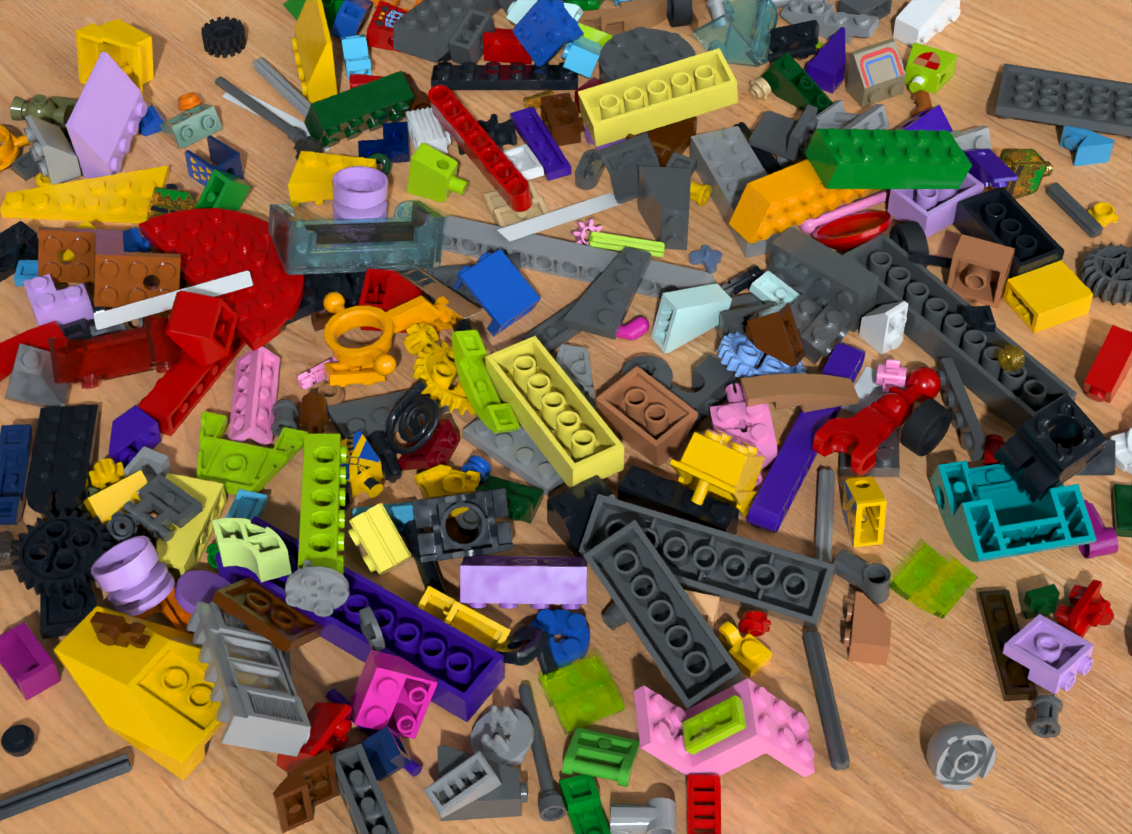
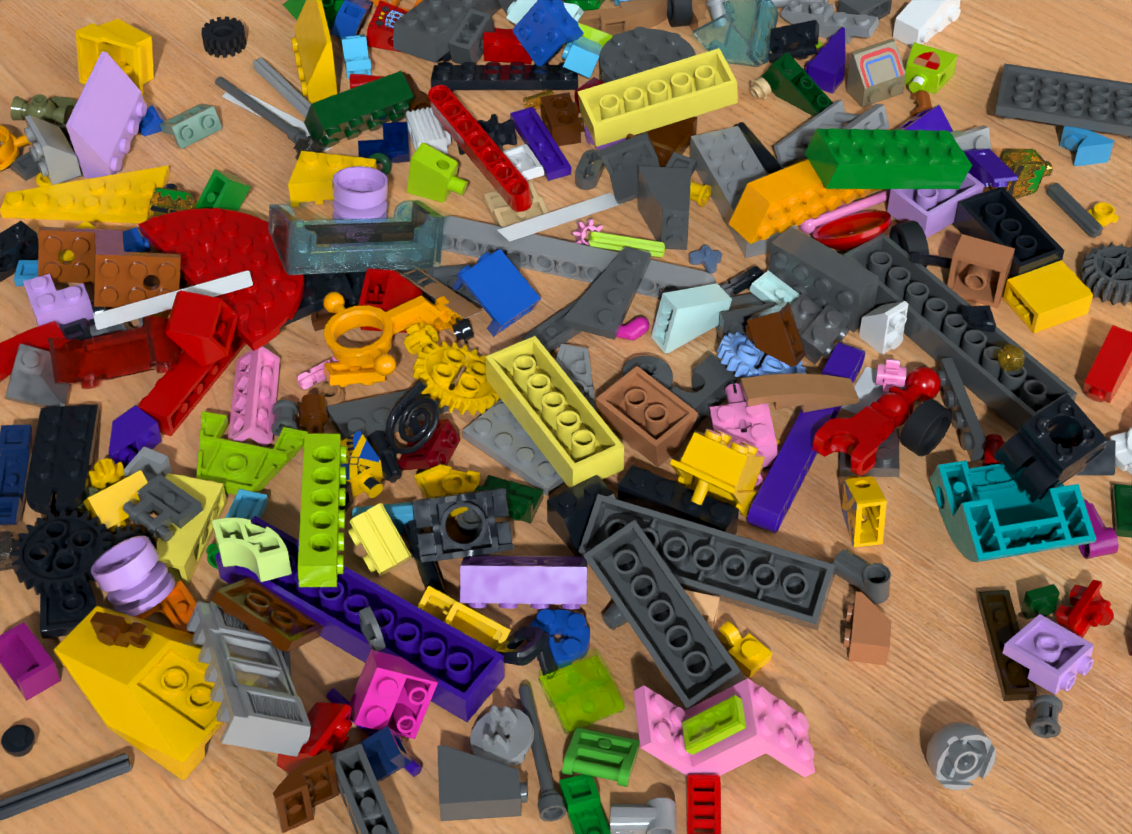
(114, 526): black plate -> none
(188, 101): orange plate -> none
(197, 586): medium lavender tile -> none
(221, 155): dark blue piece -> none
(316, 589): light grey plate -> none
(455, 776): light grey slope -> none
(477, 385): lime slope -> none
(477, 464): blue bush -> none
(754, 623): red plate -> none
(783, 134): dark grey bracket -> none
(824, 519): light grey axle -> none
(826, 701): dark grey axle -> none
(933, 582): clear neon green slope -> none

